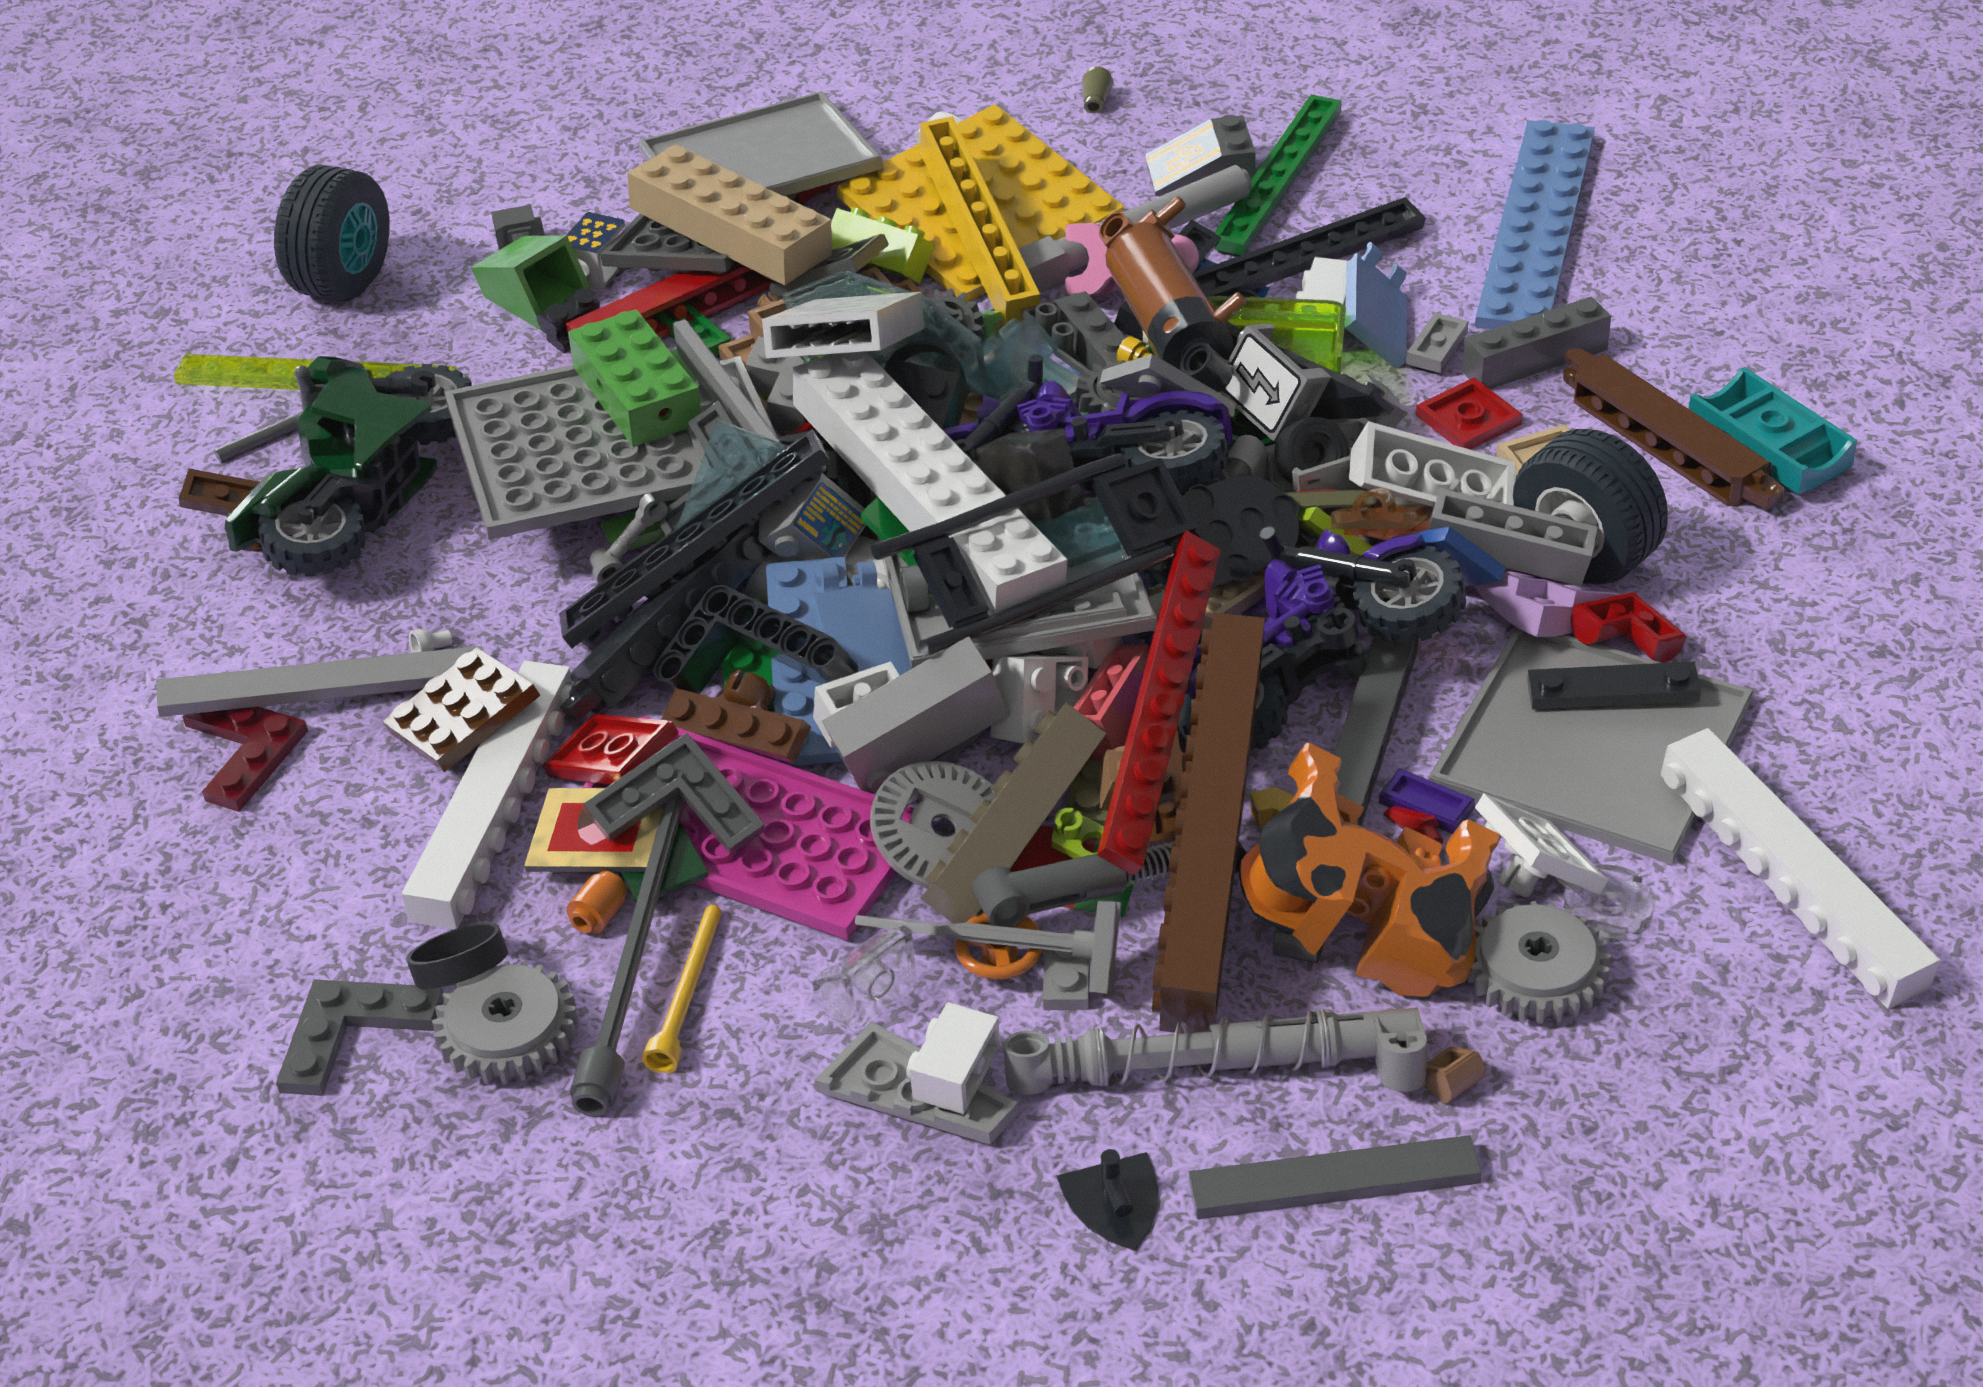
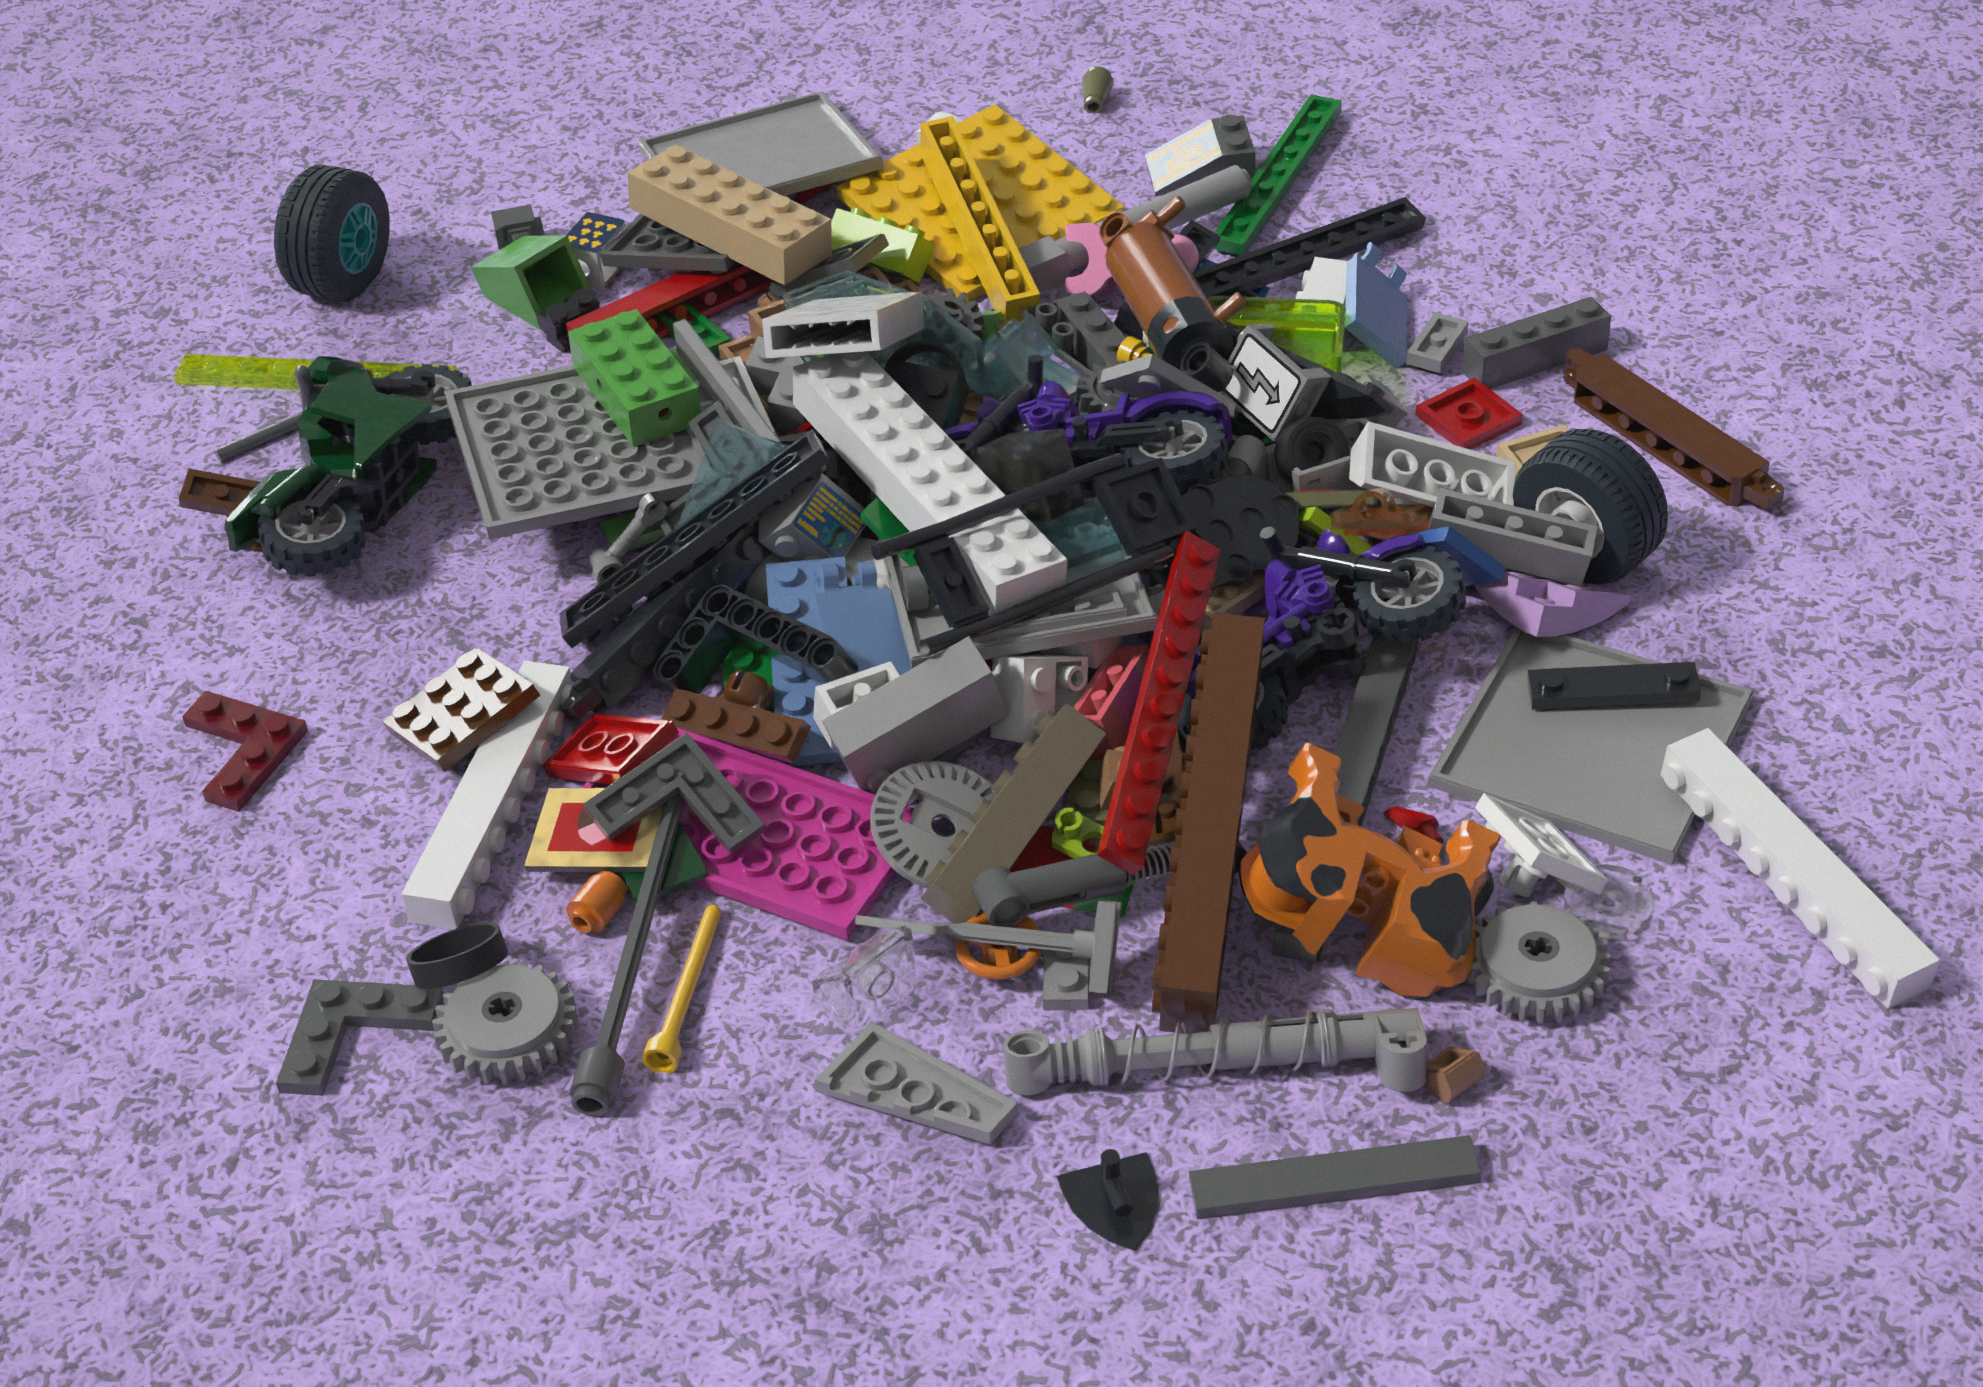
(302, 682): light grey tile -> none
(421, 640): white piece -> none
(954, 1057): white brick -> none
(1268, 803): yellow piece -> none
(1427, 797): dark purple tile -> none
(1536, 223): medium blue plate -> none
(1629, 618): red brick -> none
(1786, 433): teal piece -> none

